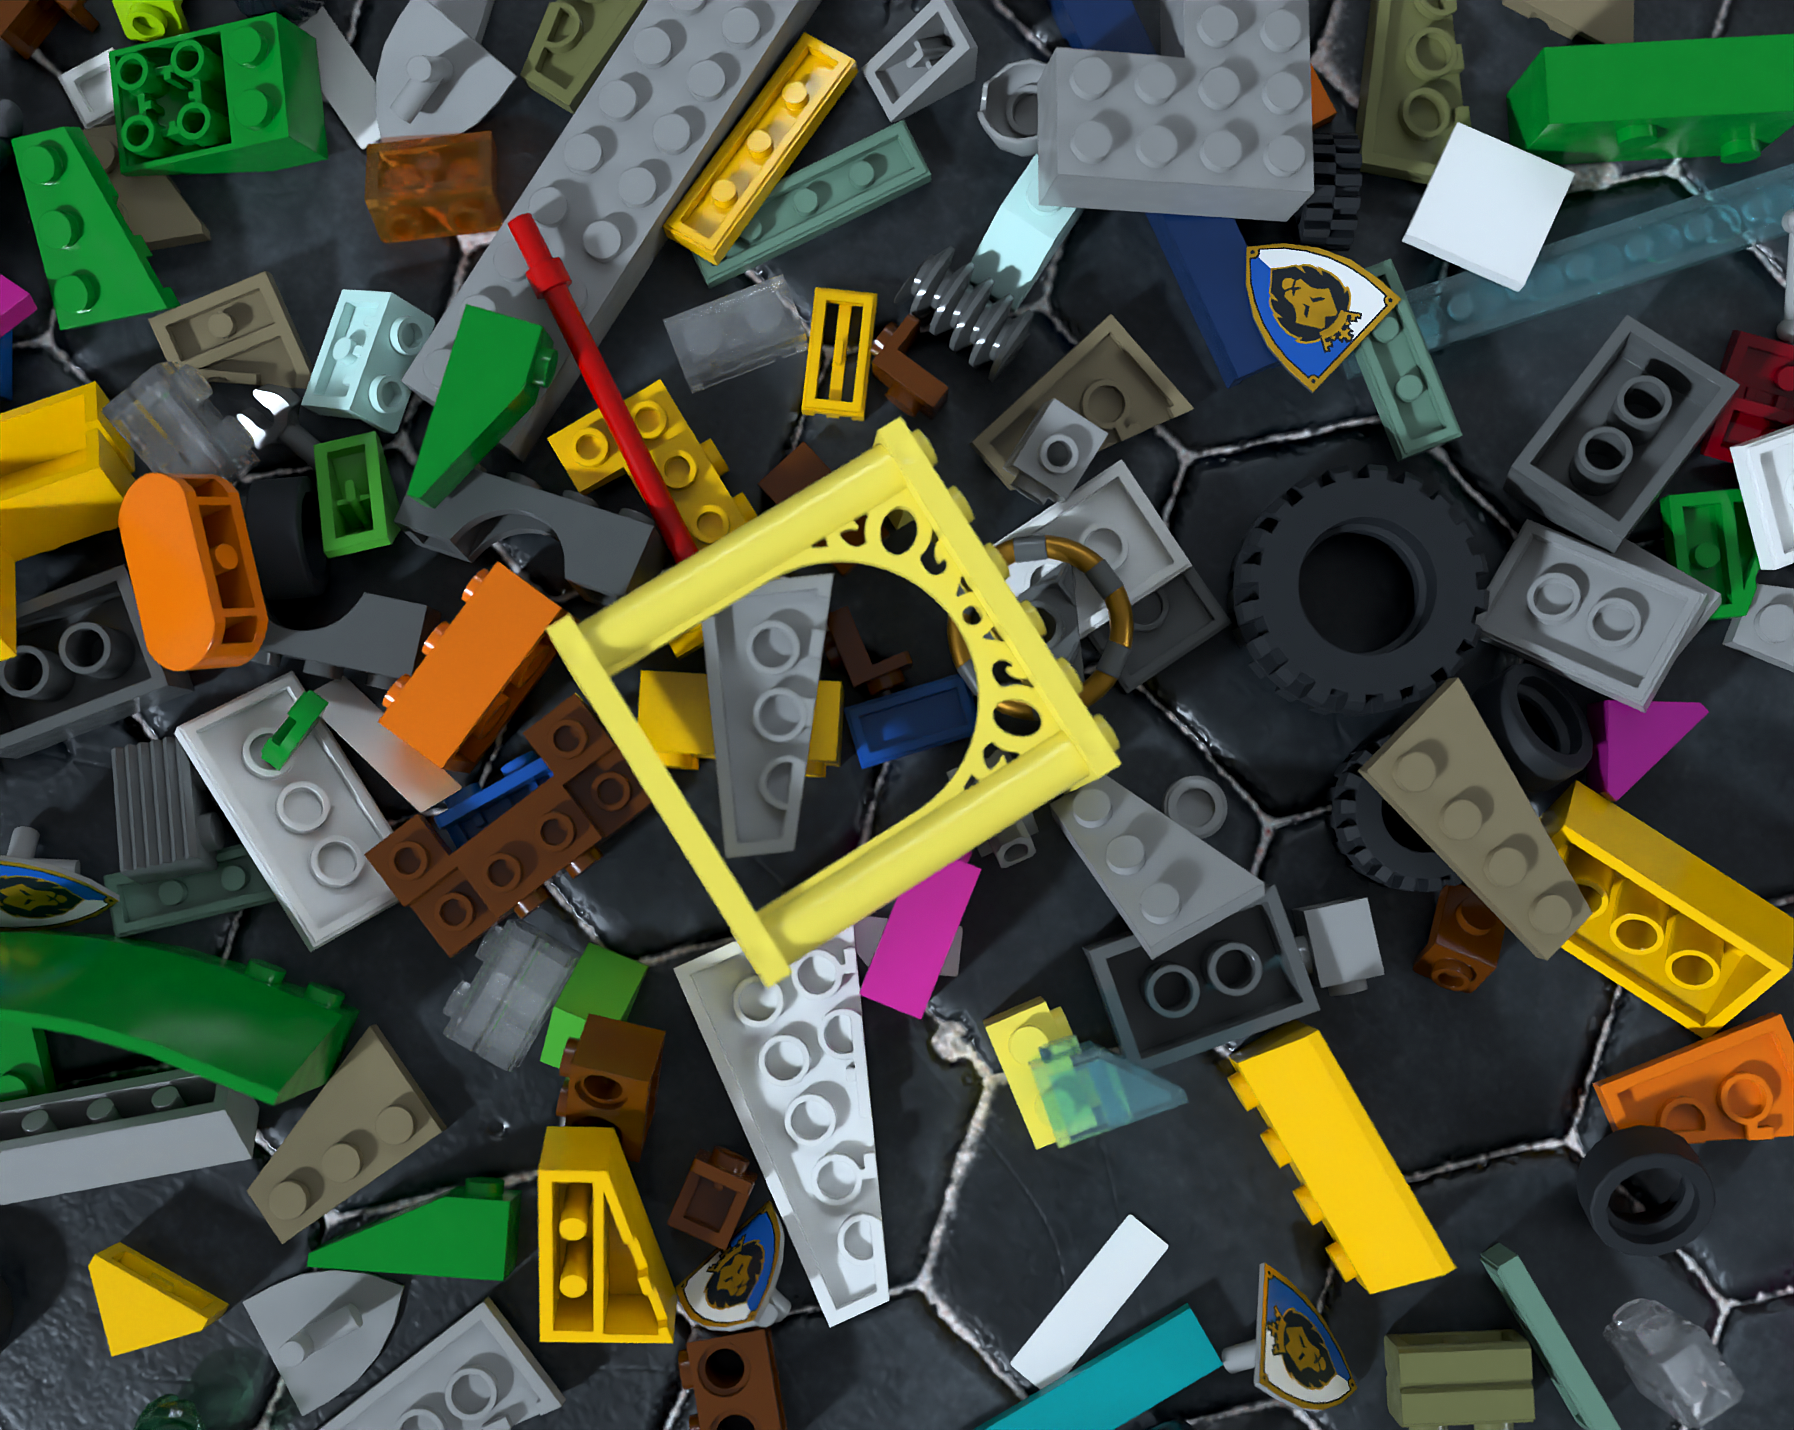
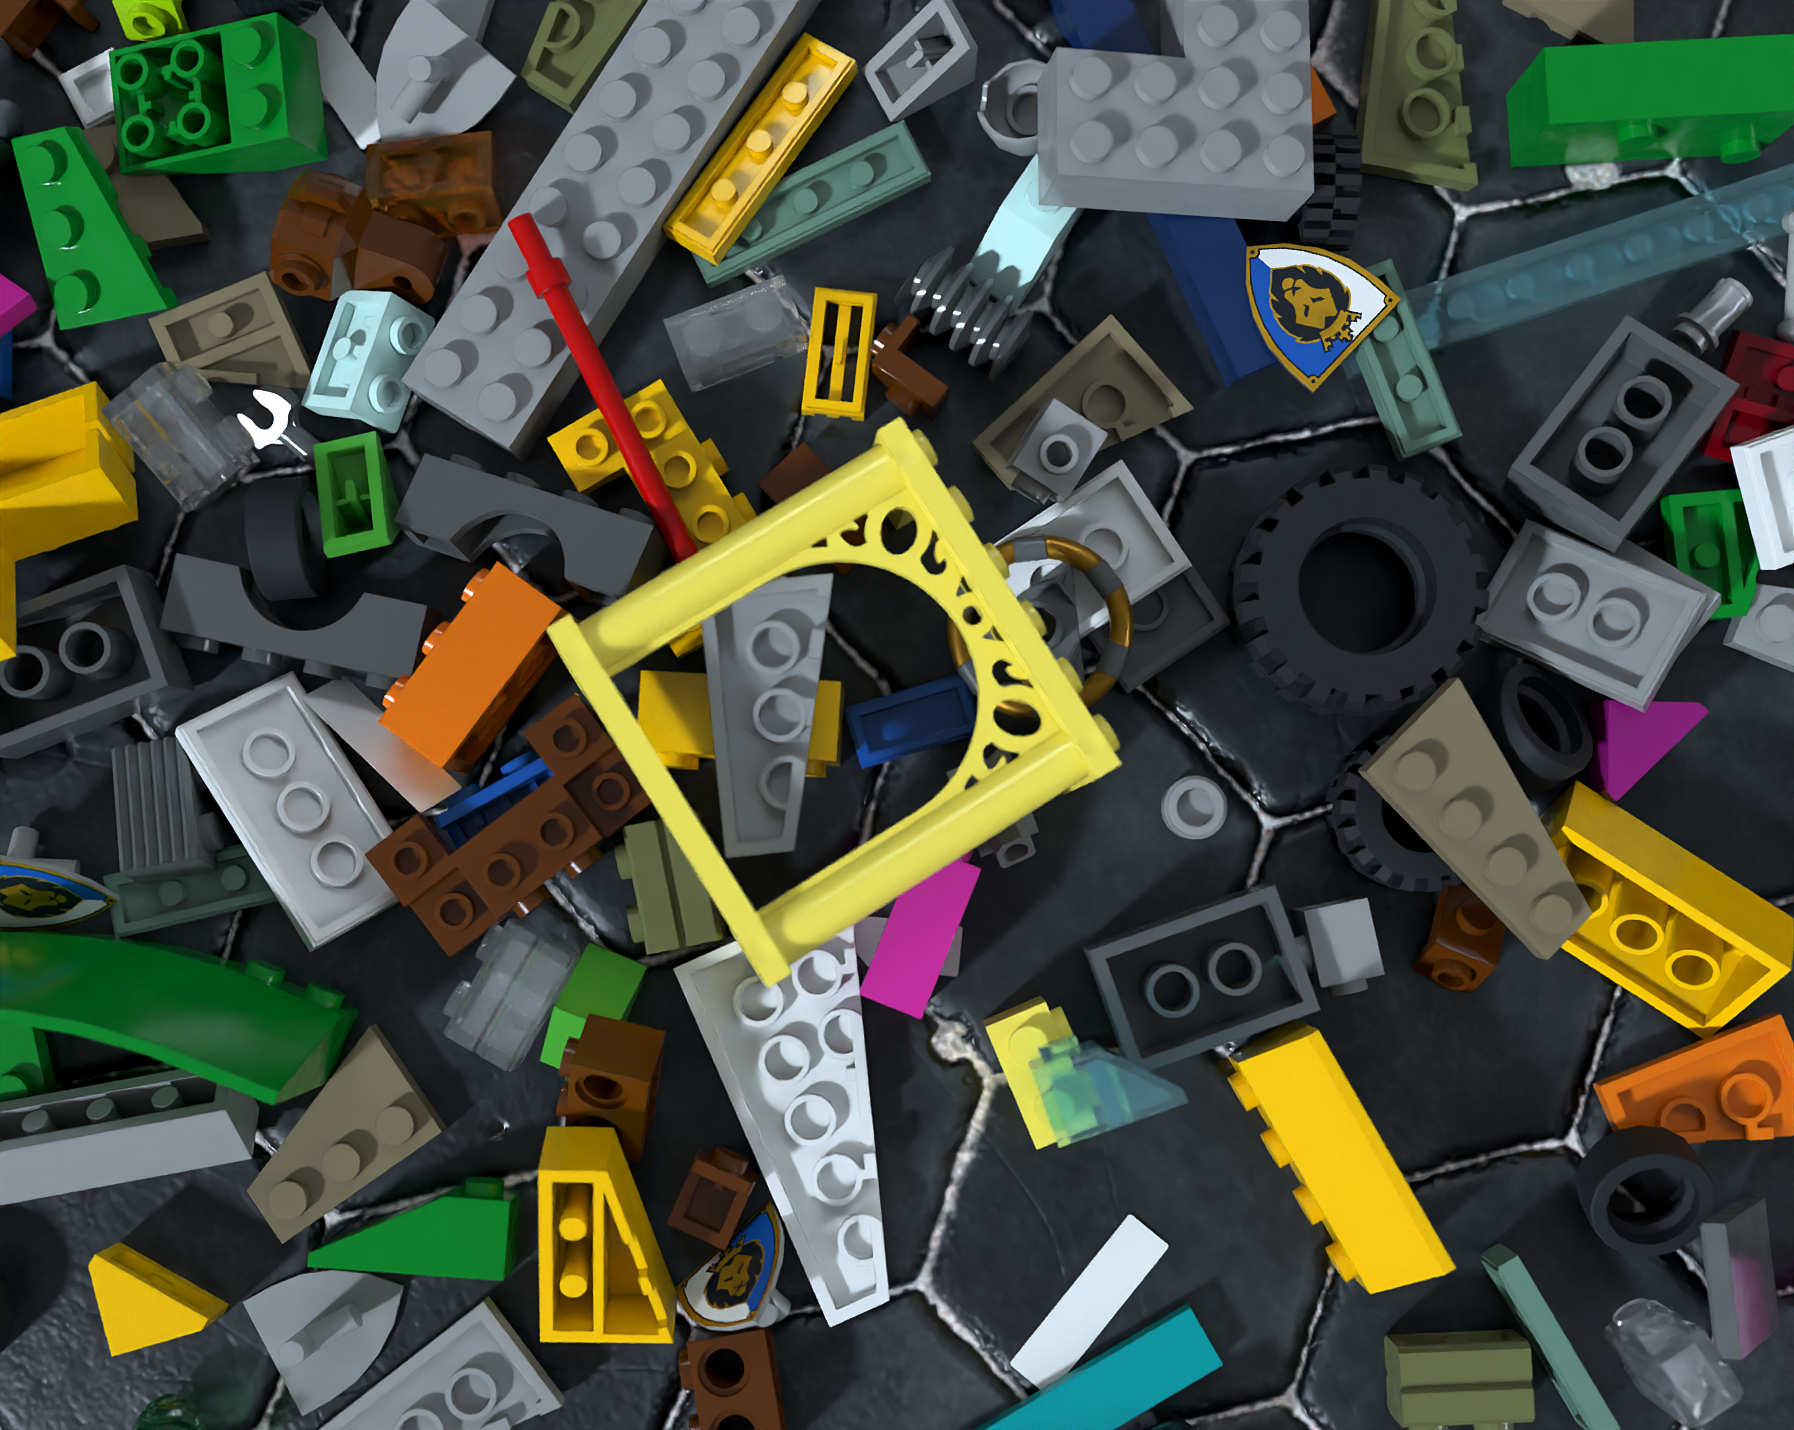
(192, 571): orange brick -> none
(301, 721): green tile -> none
(336, 242): none -> reddish brown piece
(483, 394): green slope -> none
(670, 898): none -> olive brick
(846, 648): reddish brown bracket -> none
(1150, 866): light grey wing -> none
(1292, 1349): shield -> none
(1488, 207): white tile -> none
(1700, 329): none -> light grey pin
(1740, 1277): none -> tile

